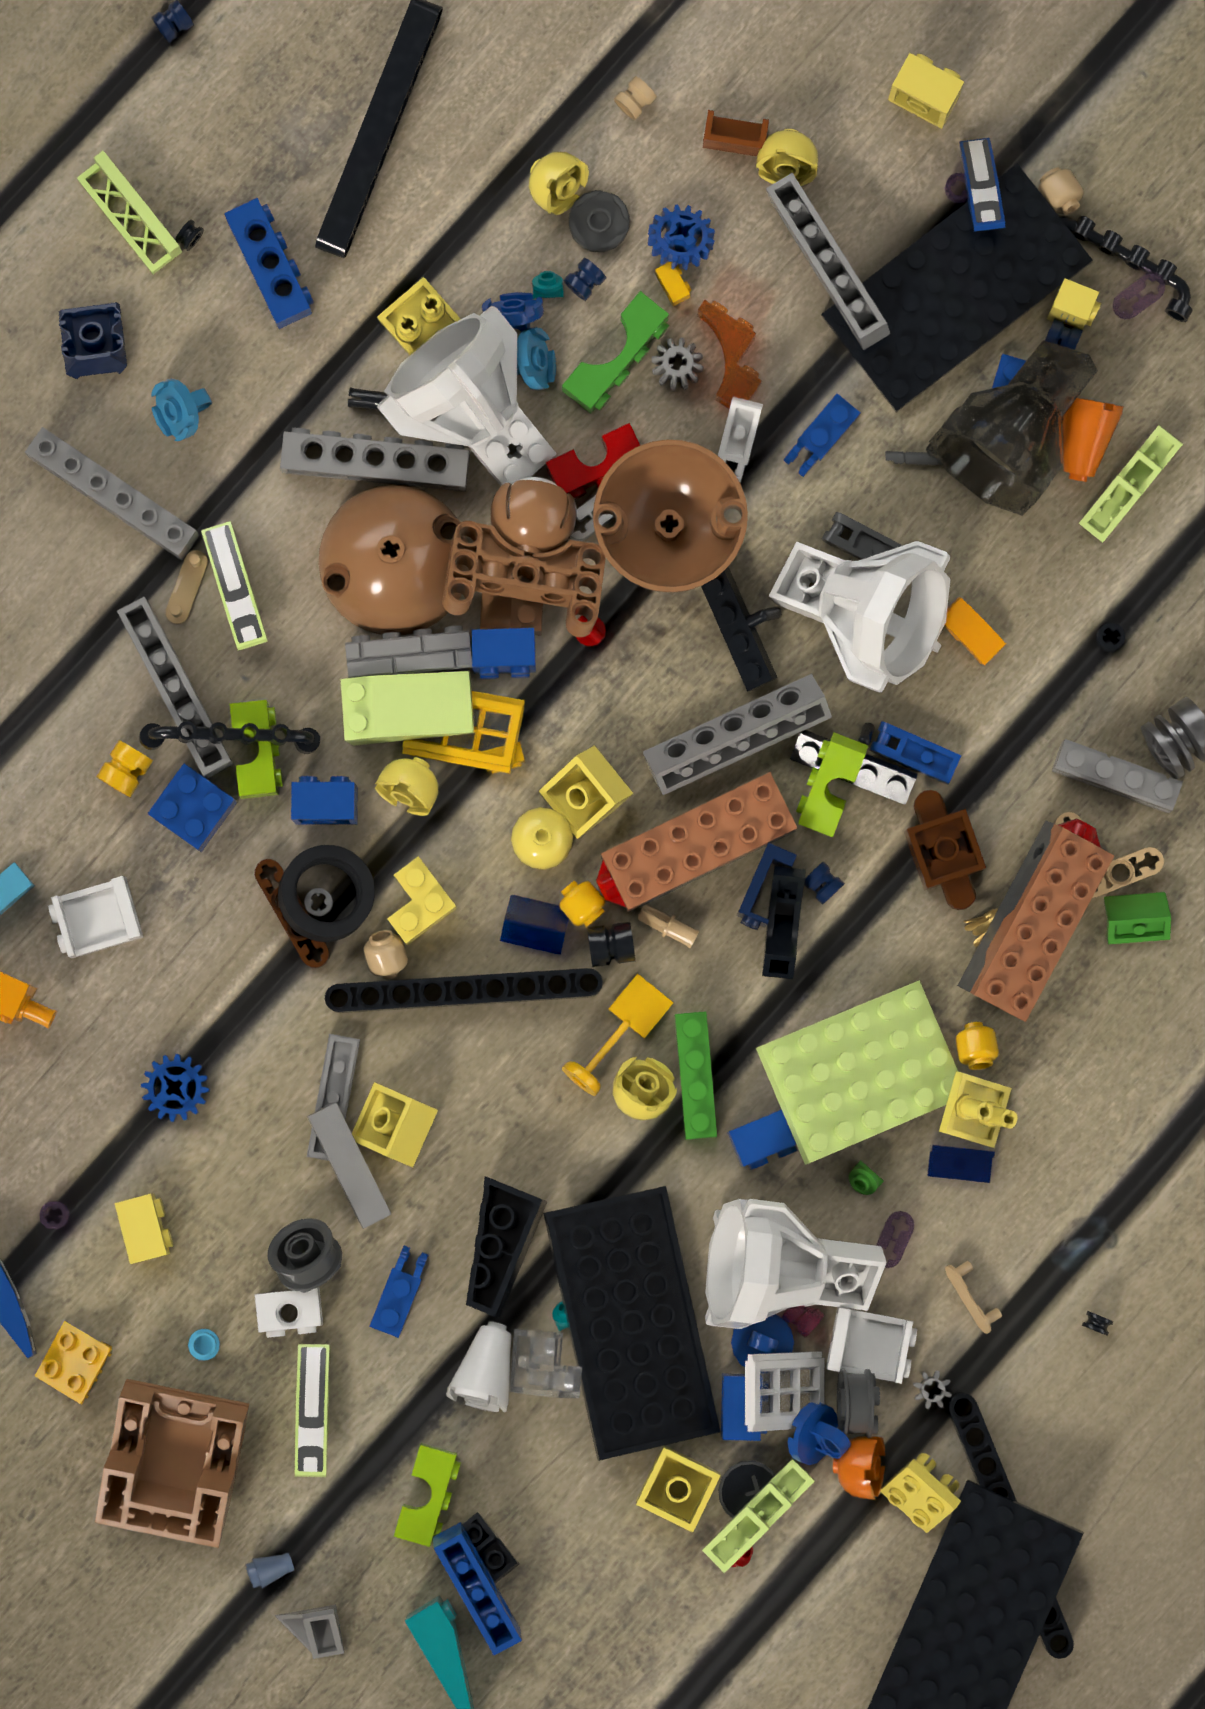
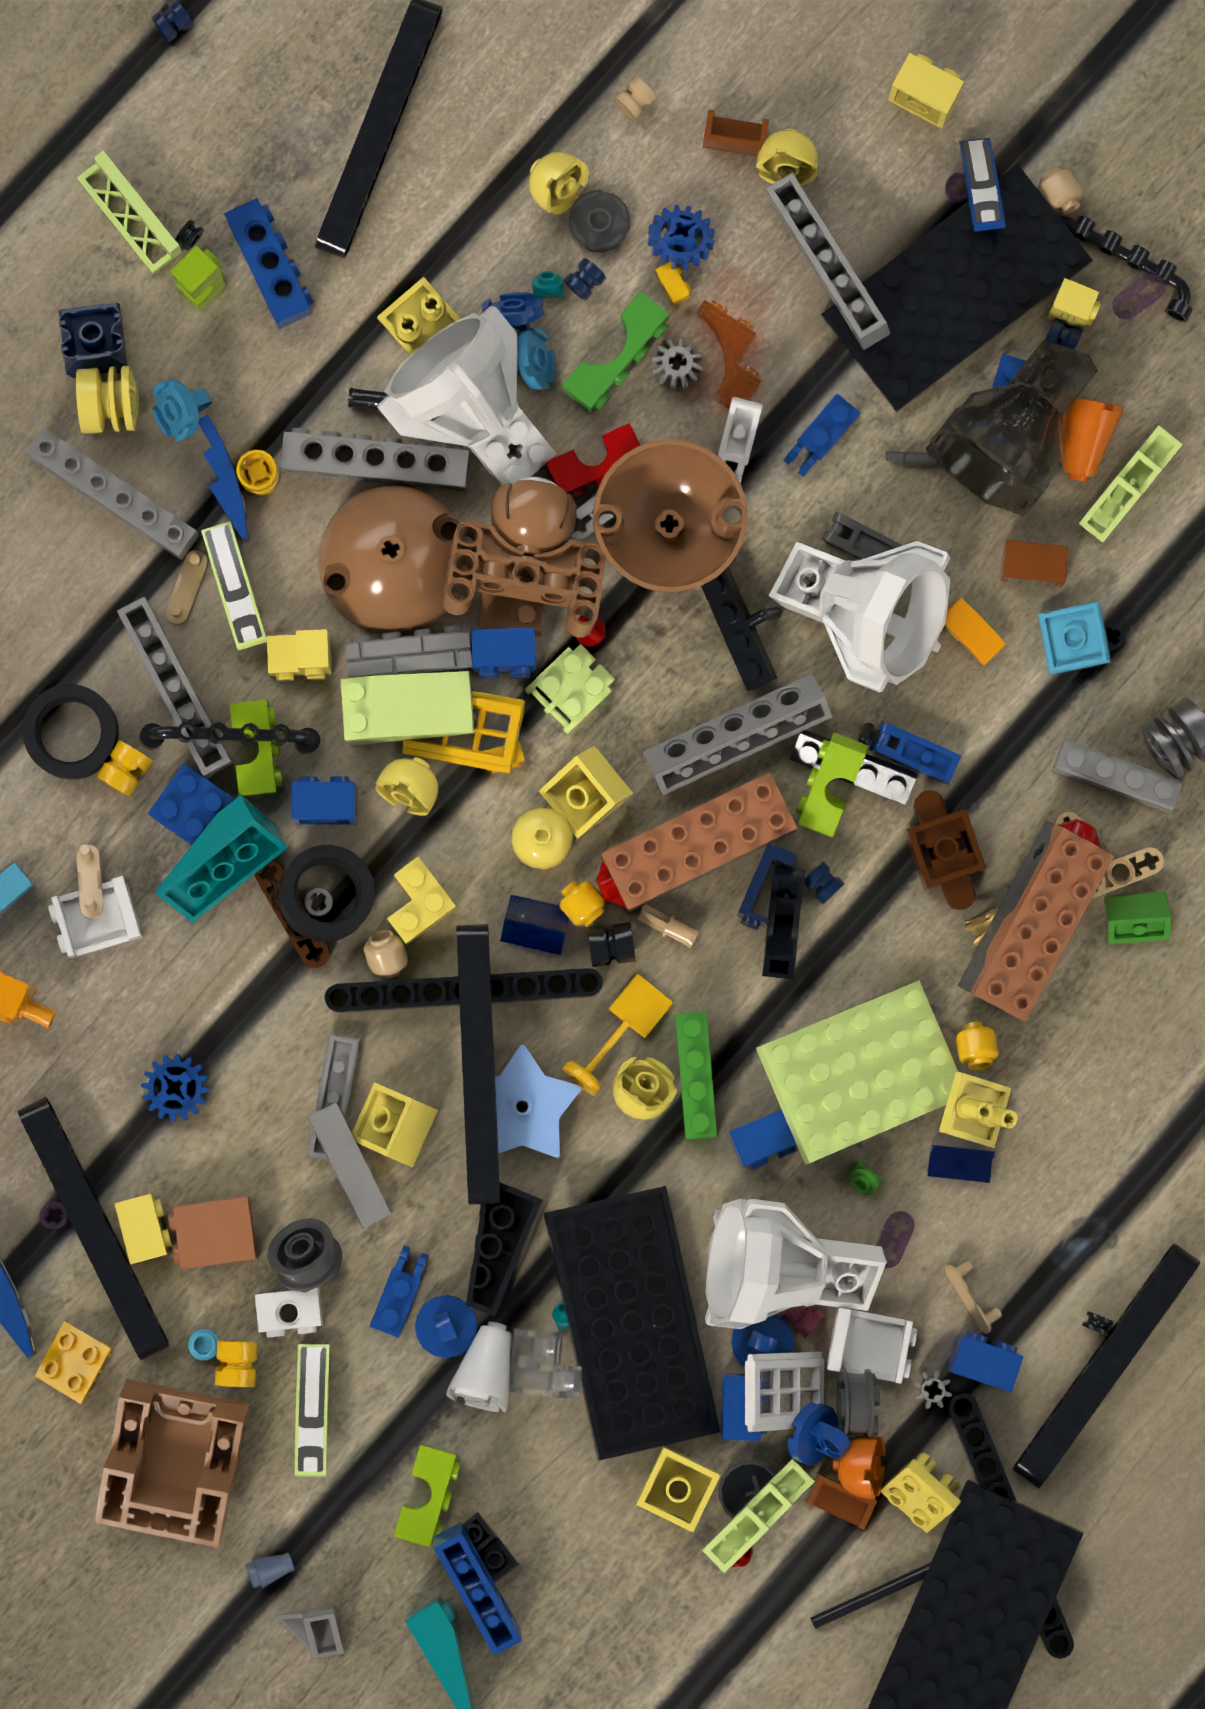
(43, 705): none -> black tyre
(89, 881): none -> tan piece
(93, 1228): none -> black beam
(106, 399): none -> light yellow wheel
(199, 277): none -> lime arch
(213, 1232): none -> nougat panel
(221, 859): none -> teal slope
(227, 487): none -> blue slope
(236, 1363): none -> yellow wheel
(258, 473): none -> yellow wheel
(300, 654): none -> light yellow brick
(446, 1326): none -> blue tile
(478, 1064): none -> black beam
(546, 1103): none -> light blue plate
(572, 686): none -> yellowish green plate
(836, 1500): none -> dark orange panel
(870, 1596): none -> black bar
(984, 1362): none -> blue brick
(1034, 562): none -> dark orange panel
(1074, 638): none -> medium azure tile
(1106, 1366): none -> black beam

